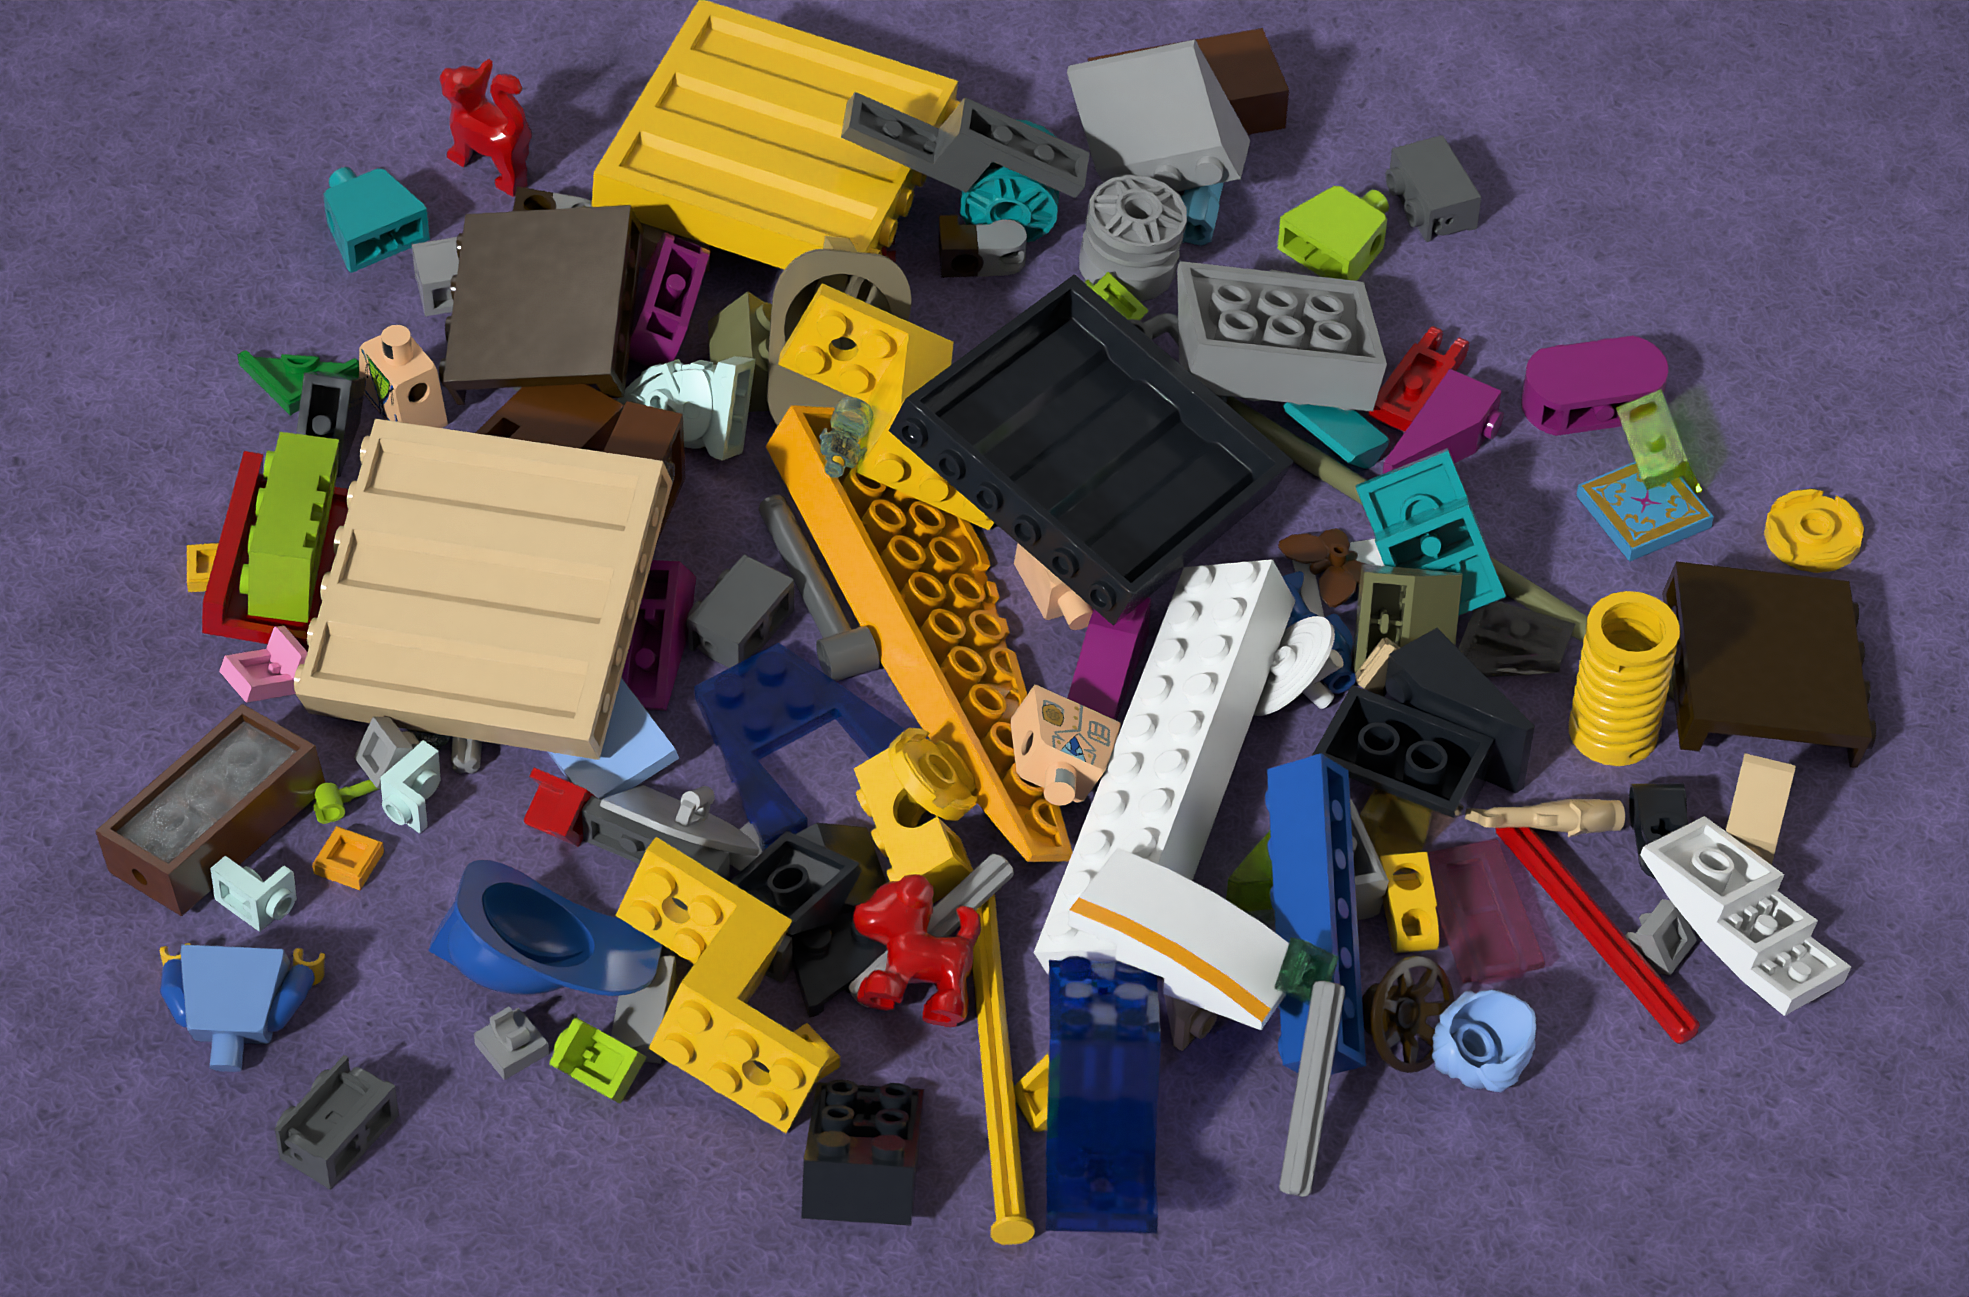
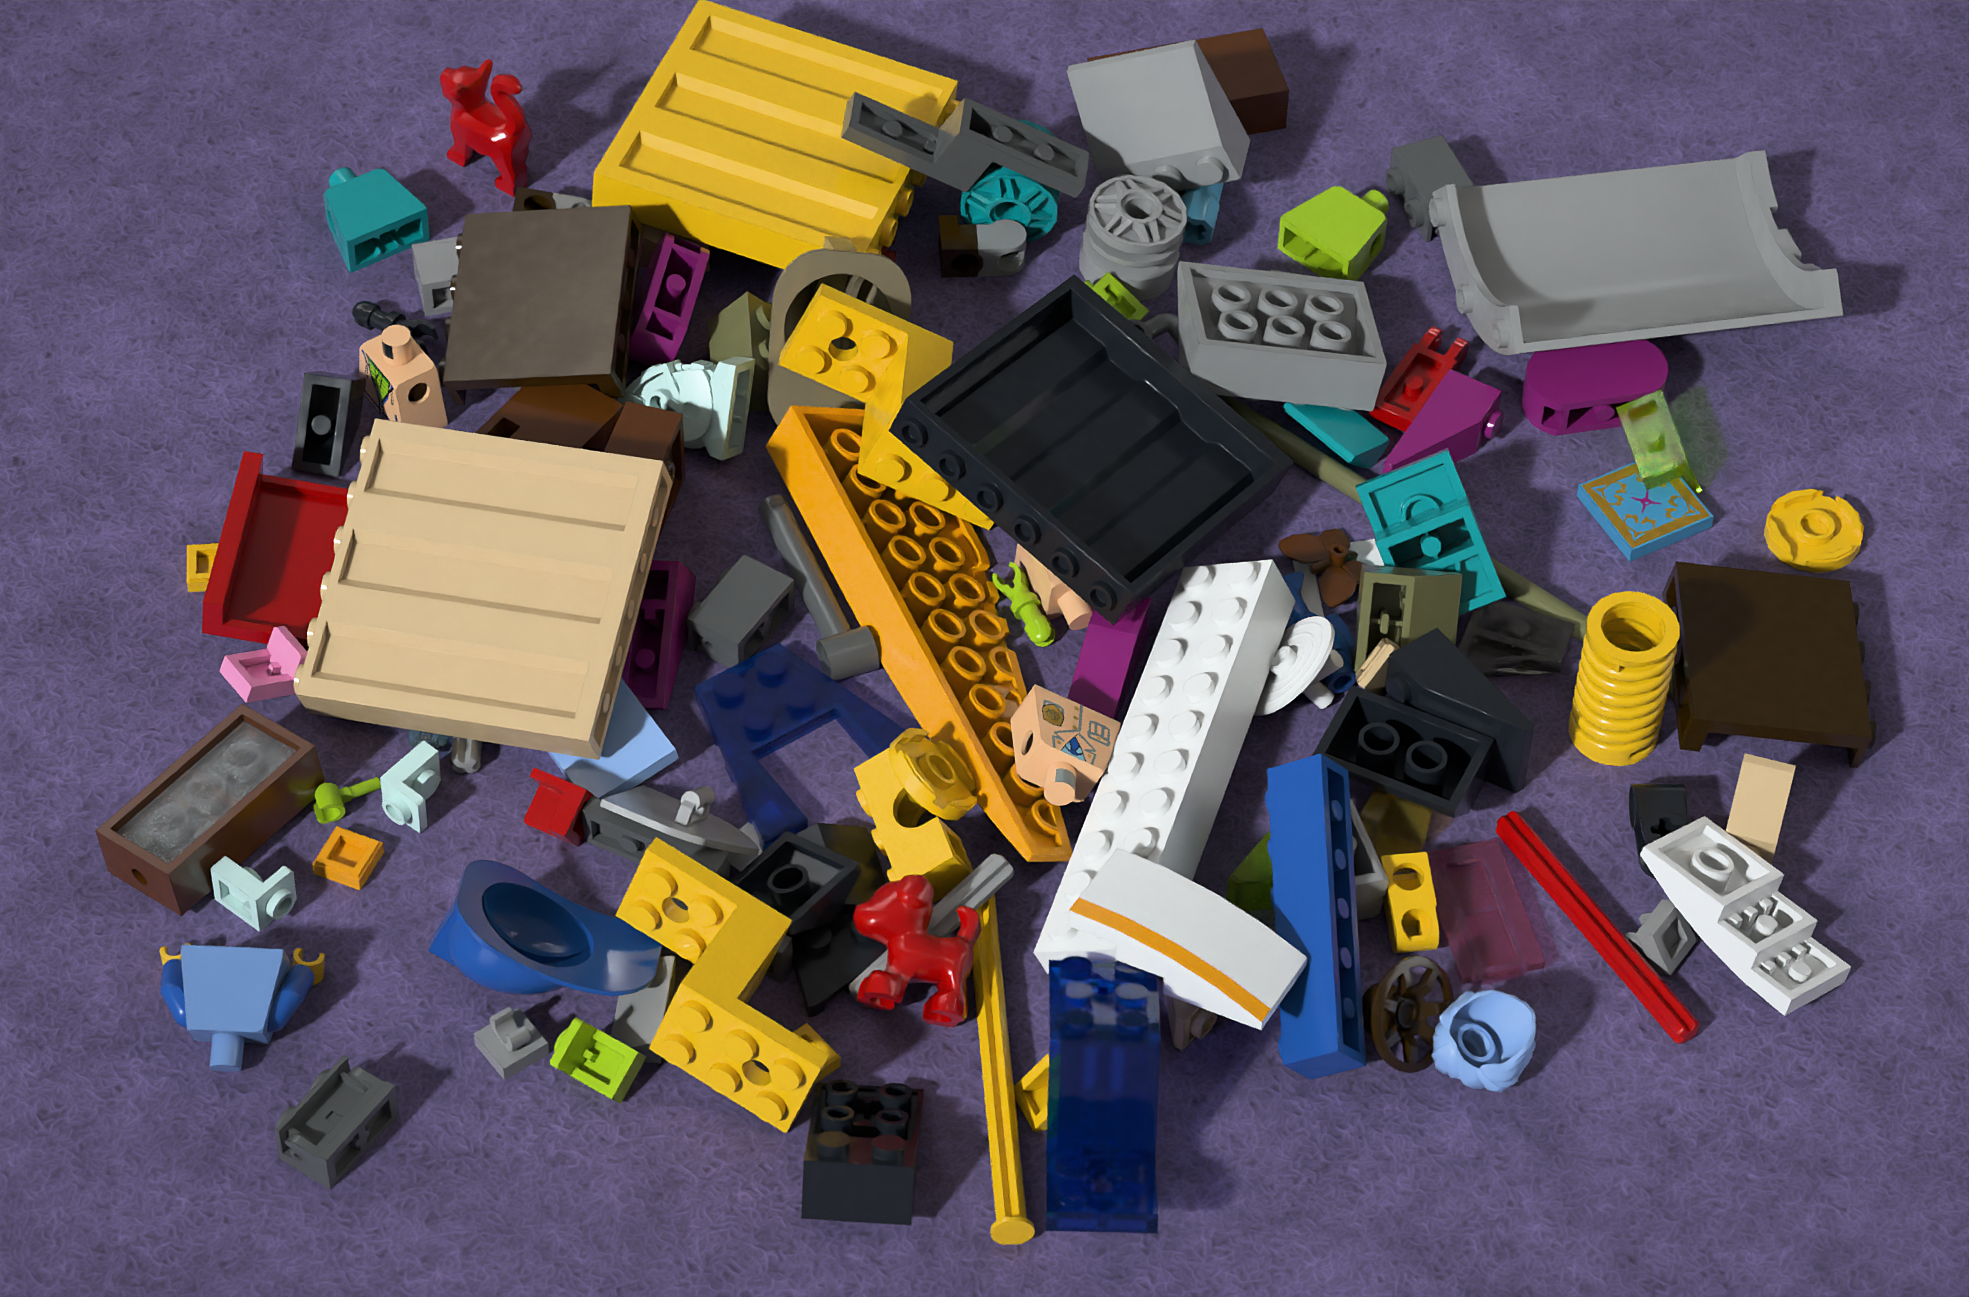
(285, 376): green tile -> none
(290, 527): lime wedge -> none
(371, 316): none -> black piece
(383, 748): light grey tile -> none
(848, 424): clear light blue piece -> none
(1026, 607): none -> lime piece
(1303, 967): clear green tile -> none
(1312, 1088): light grey axle -> none
(1566, 815): tan animal -> none
(1626, 256): none -> light grey panel

